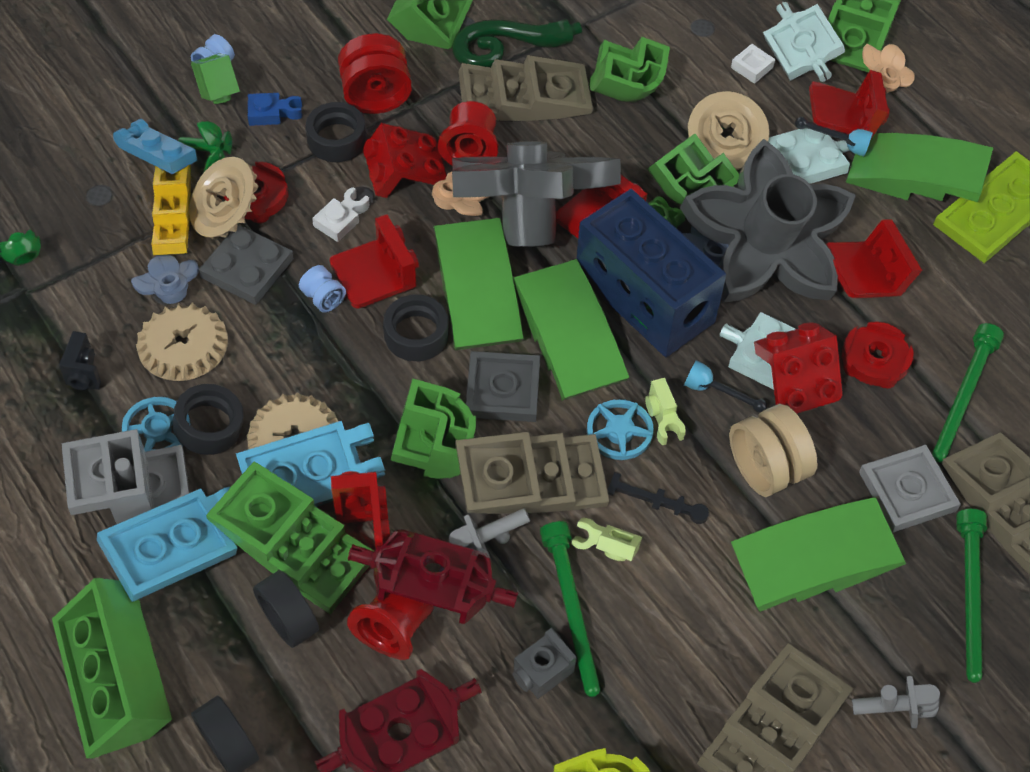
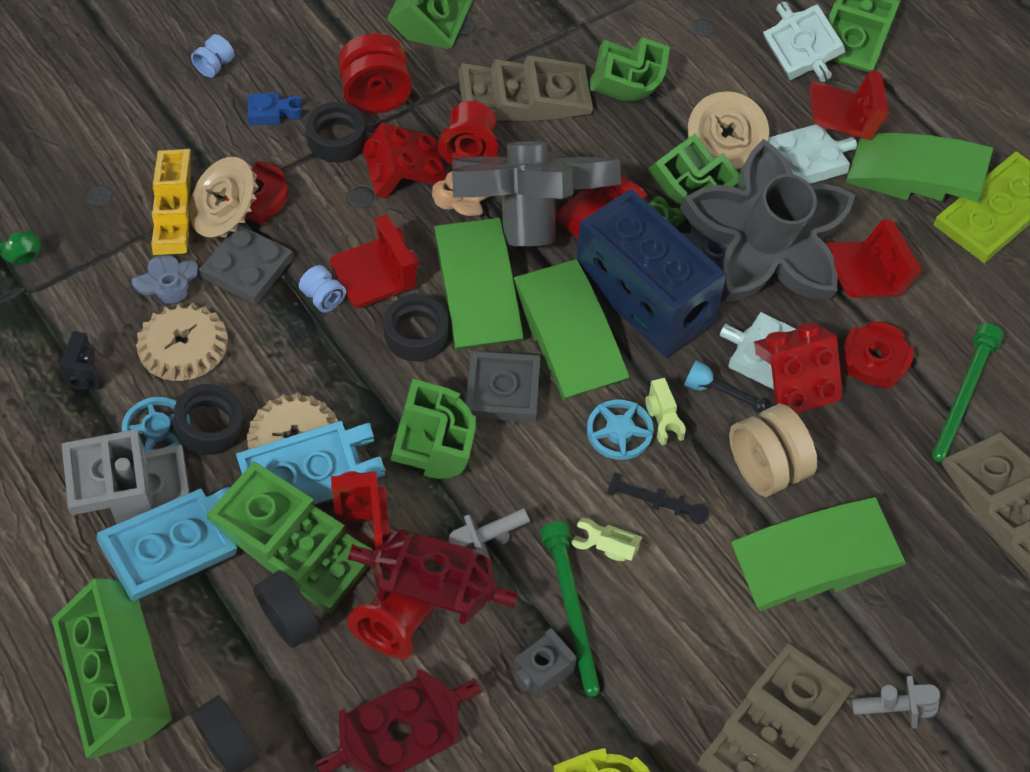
(154, 147): dark azure plate -> none
(211, 142): green plant -> none
(215, 78): bright green brick -> none
(340, 217): white plate -> none
(531, 473): dark tan slope -> none
(545, 35): dark green plant -> none
(753, 63): white plate -> none
(856, 141): hinge -> none
(891, 65): light nougat plate -> none
(909, 488): light grey plate -> none
(972, 525): green piece -> none

